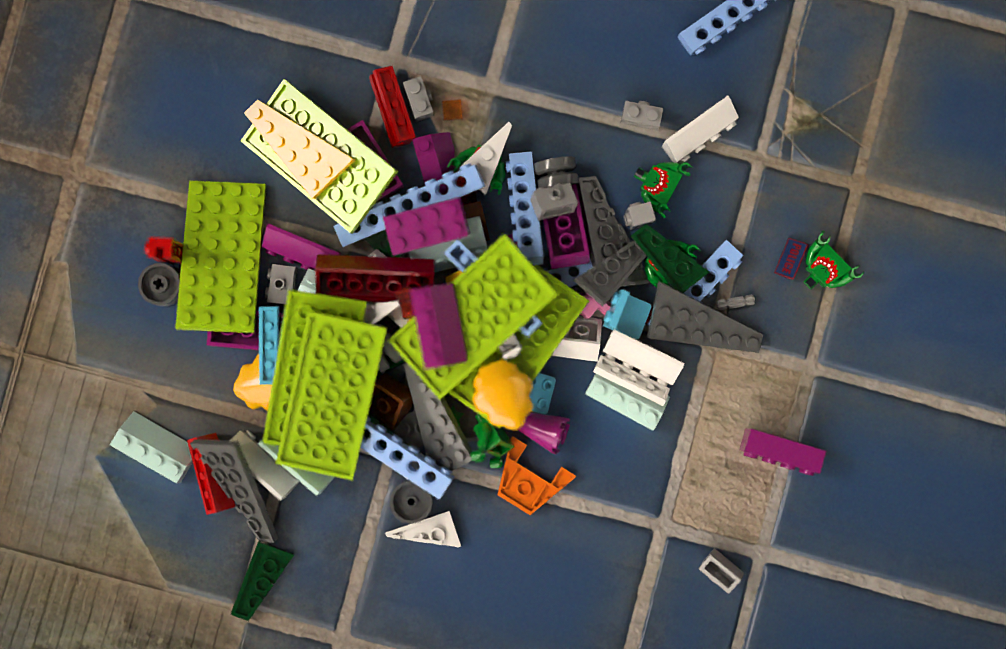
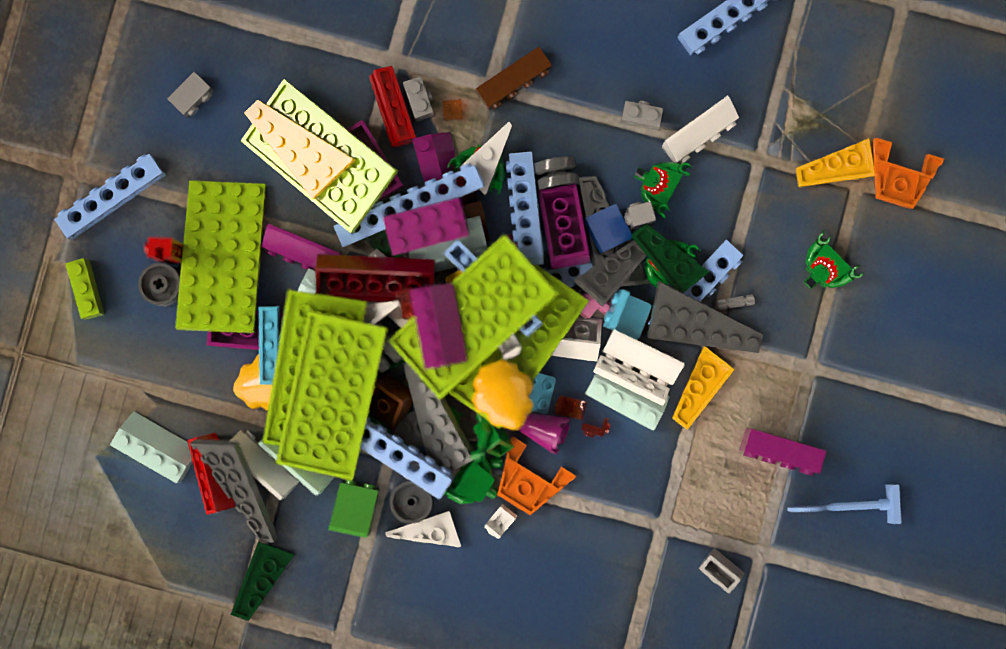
(84, 288): none -> lime brick
(120, 196): none -> light blue brick
(190, 95): none -> light grey brick
(281, 280): light grey brick -> none
(354, 508): none -> bright green slope
(472, 483): none -> green torso
(500, 521): none -> white bracket
(513, 78): none -> reddish brown brick
(553, 201): light grey brick -> none
(570, 407): none -> clear red bracket
(591, 431): none -> clear red bracket
(607, 228): none -> blue tile
(704, 382): none -> yellow wing
(791, 258): slope -> none
(843, 165): none -> yellow wing
(890, 503): none -> light blue piece
(897, 183): none -> orange wing

